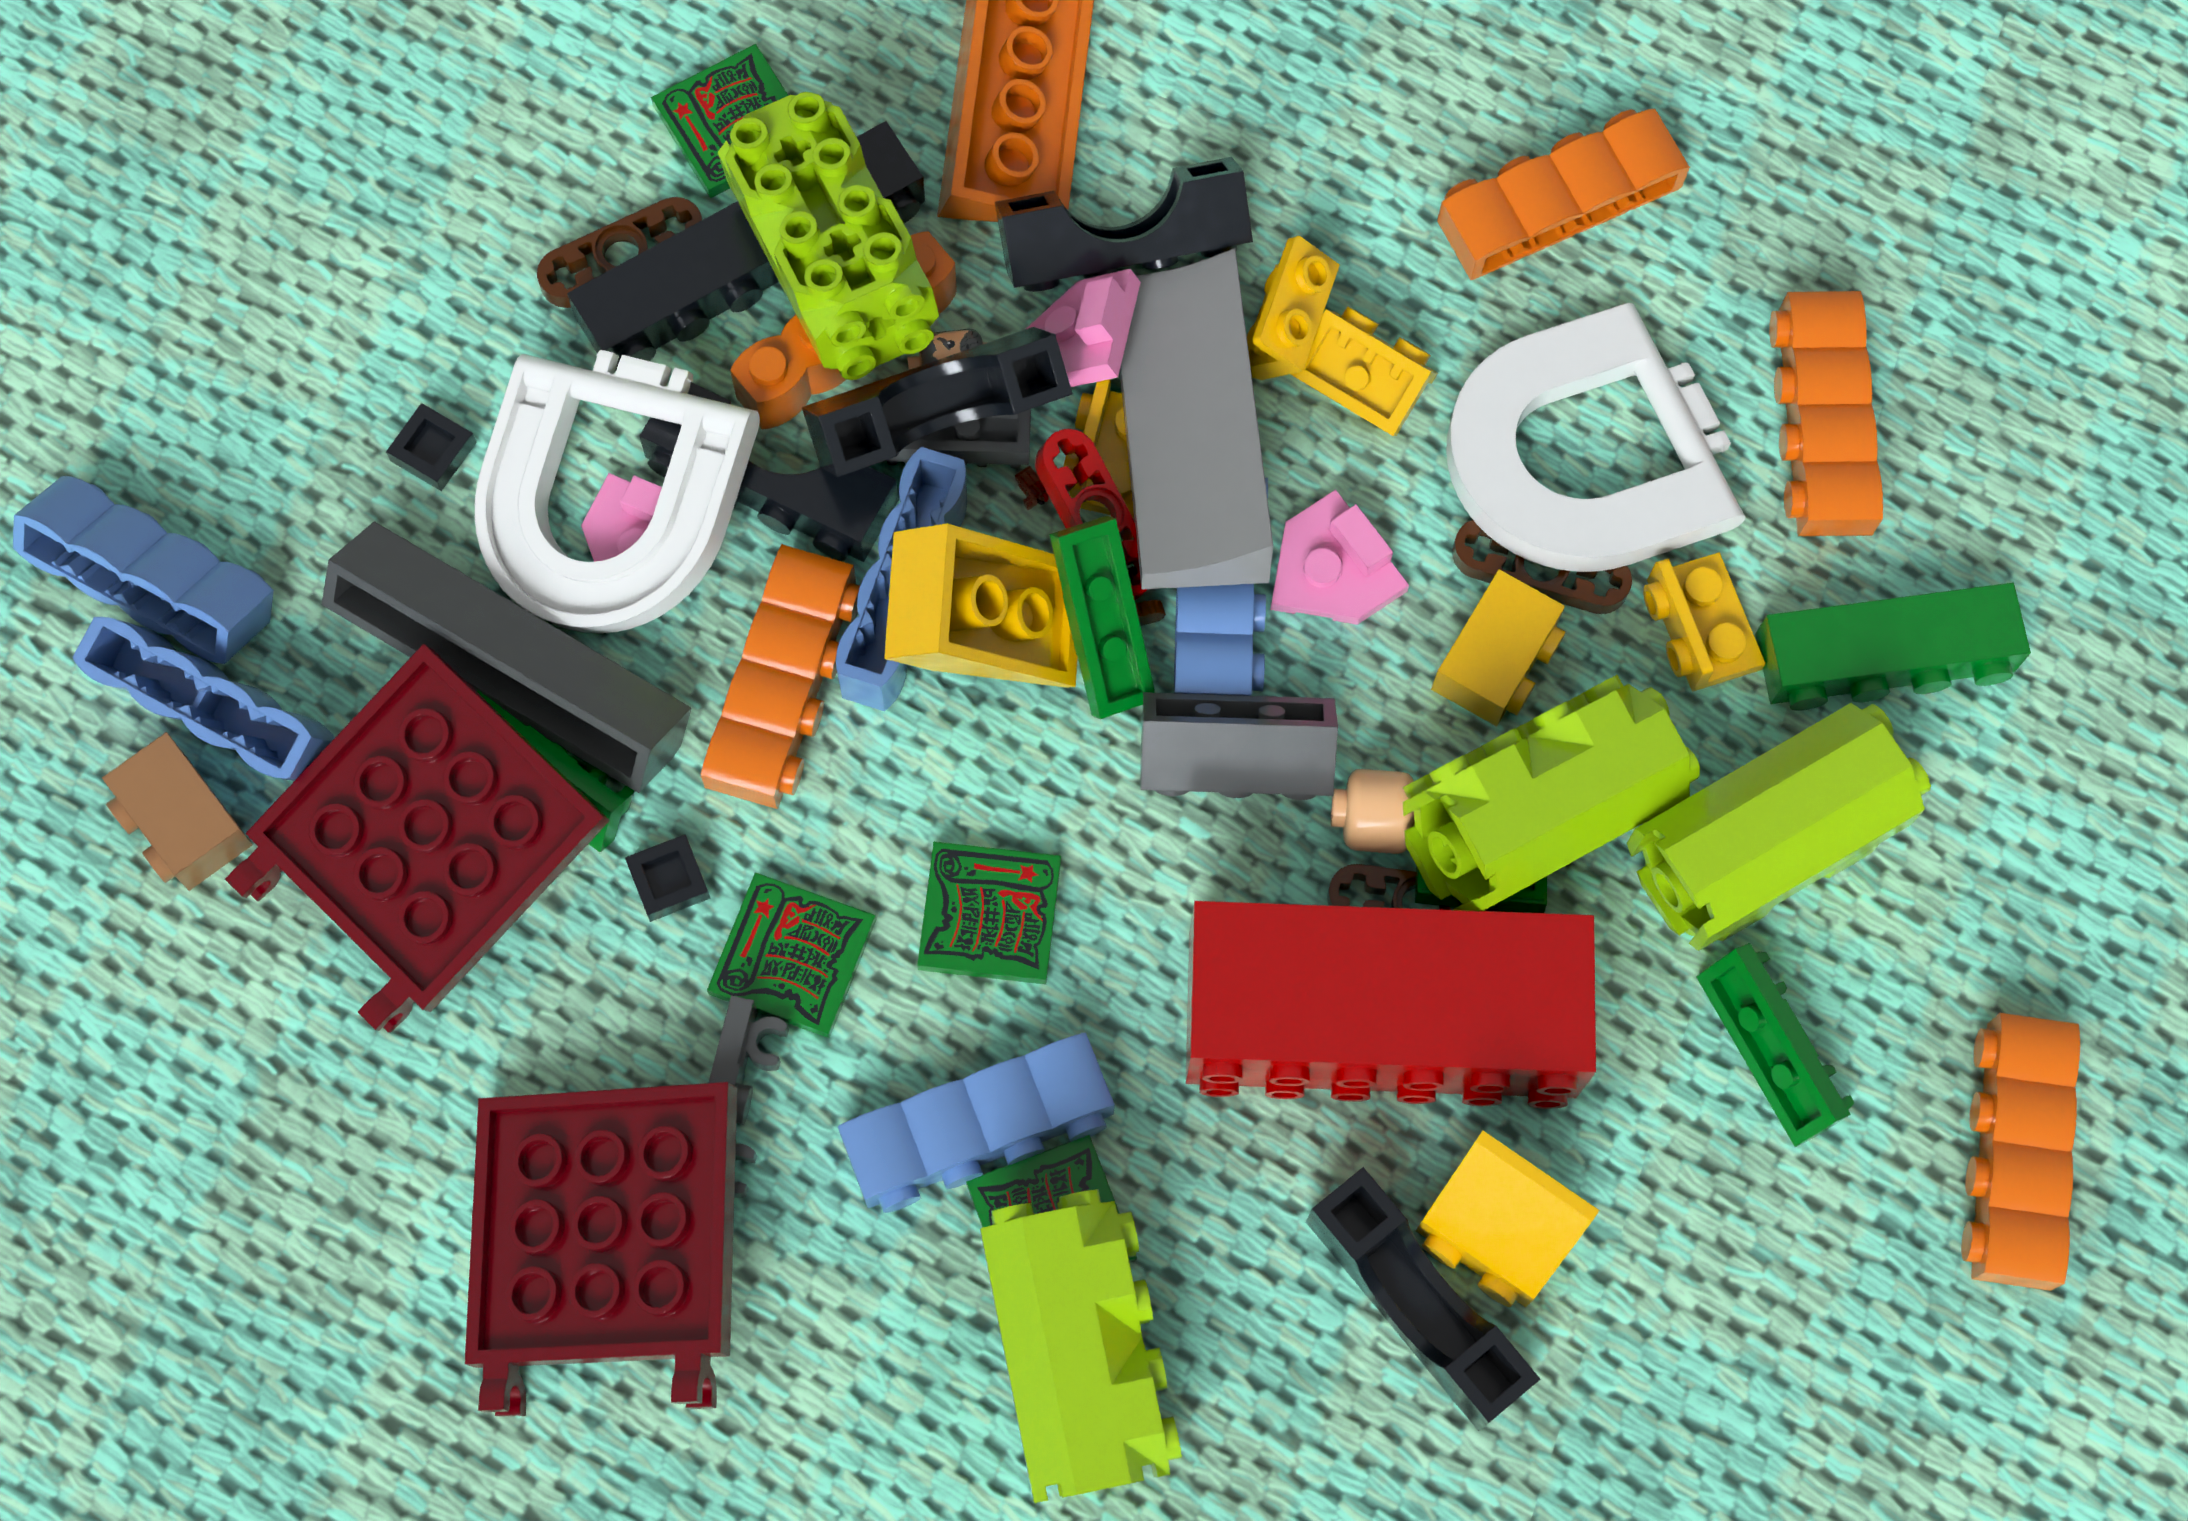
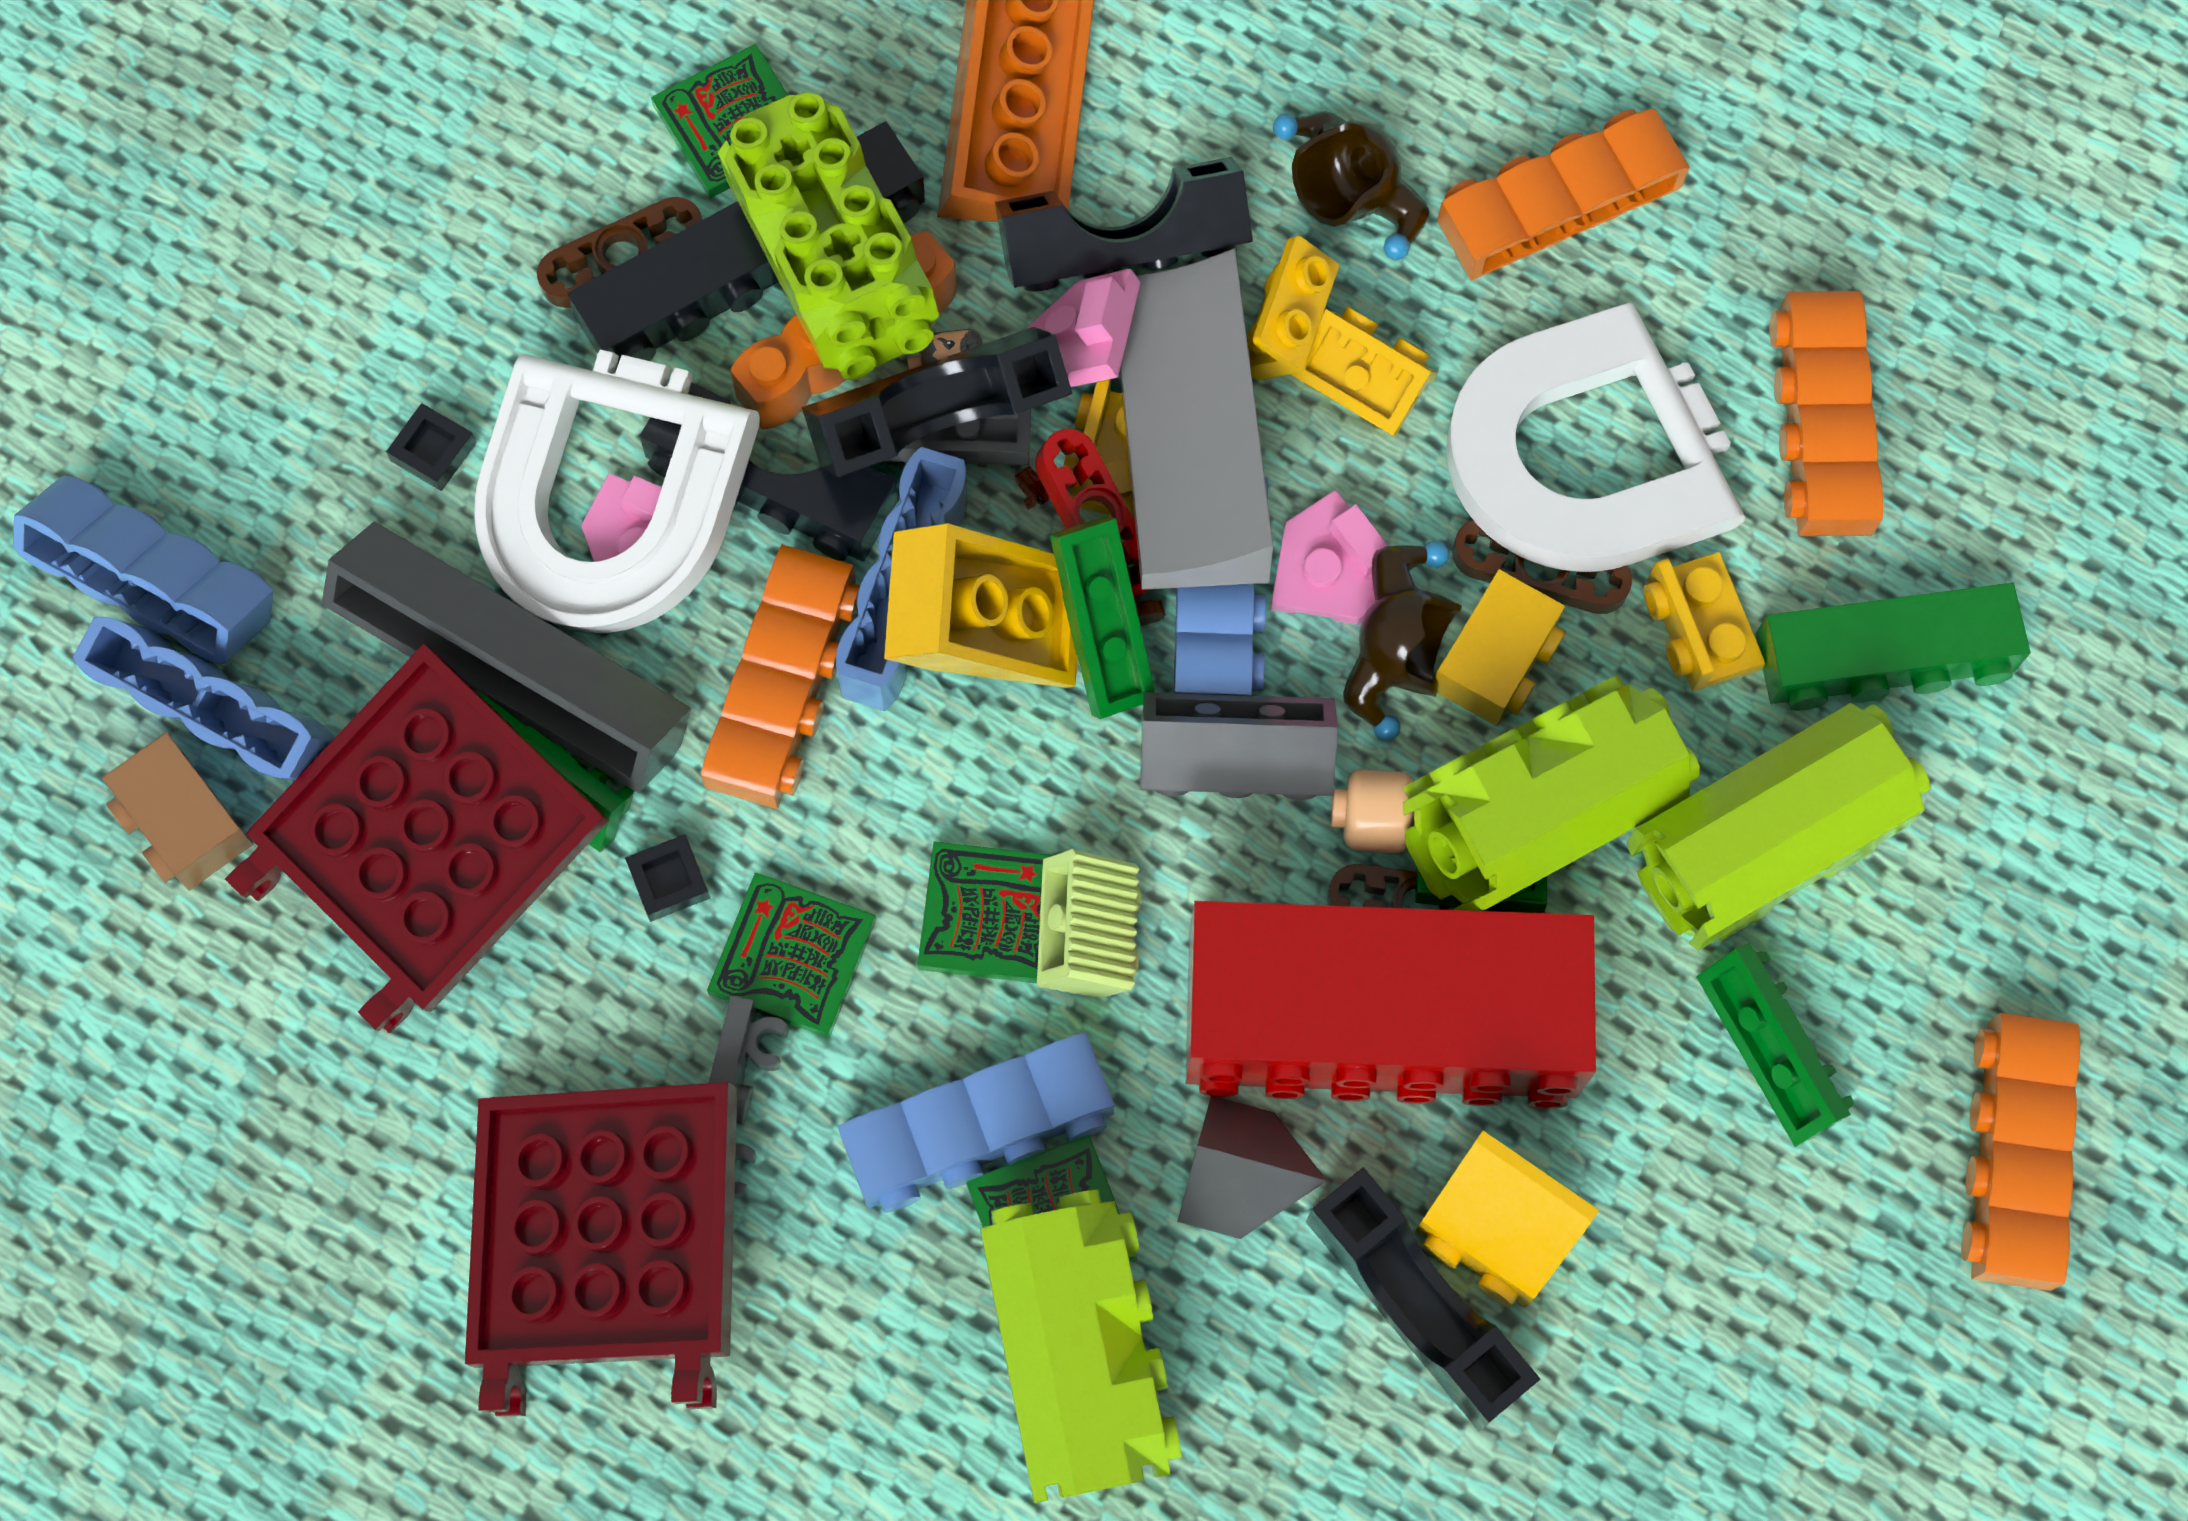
(1088, 924): none -> yellowish green brick
(1244, 1170): none -> dark grey slope
(1352, 173): none -> dark brown piece
(1398, 634): none -> dark brown piece

